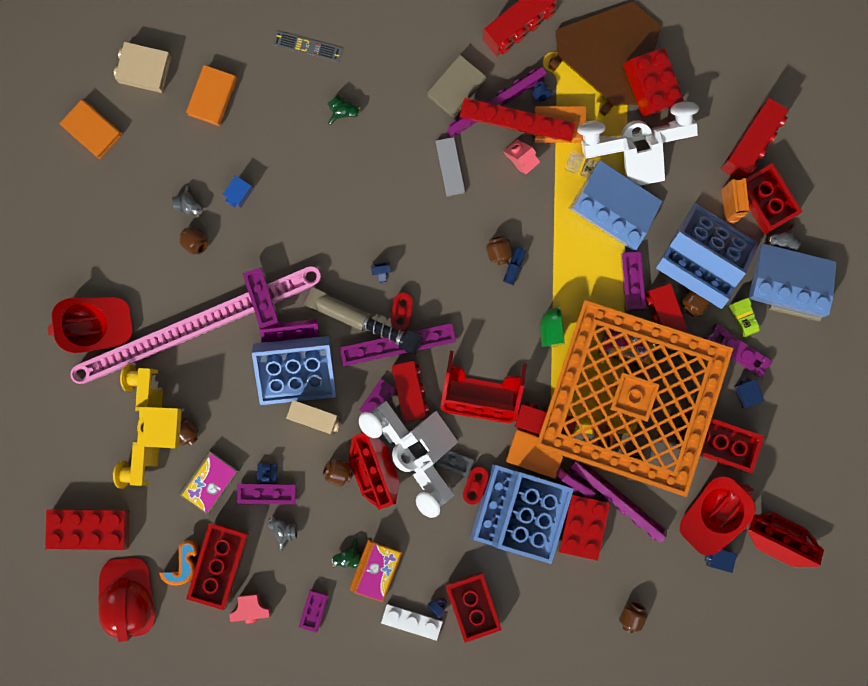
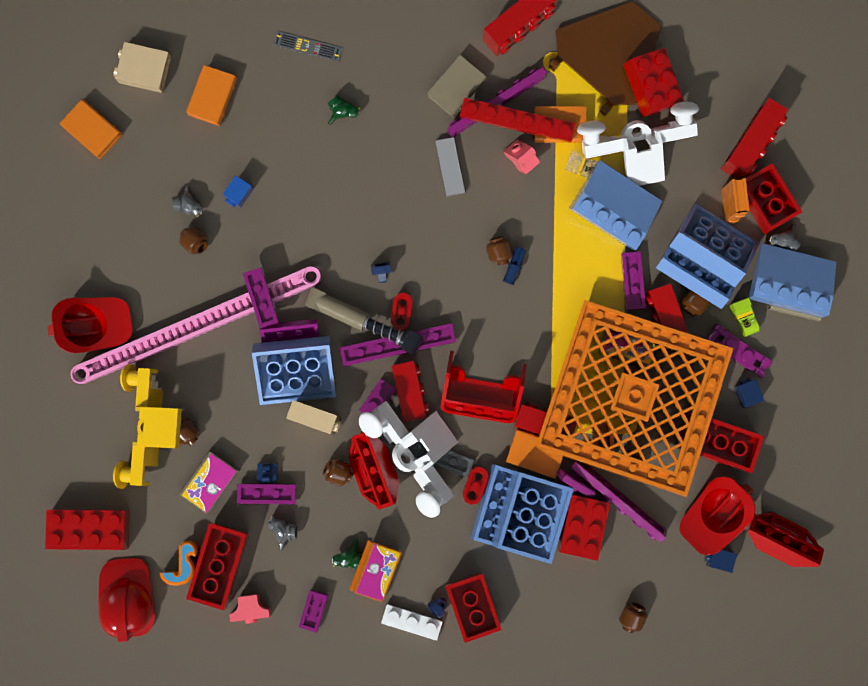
(541, 91): dark blue tile -> none
(552, 328): green brick -> none

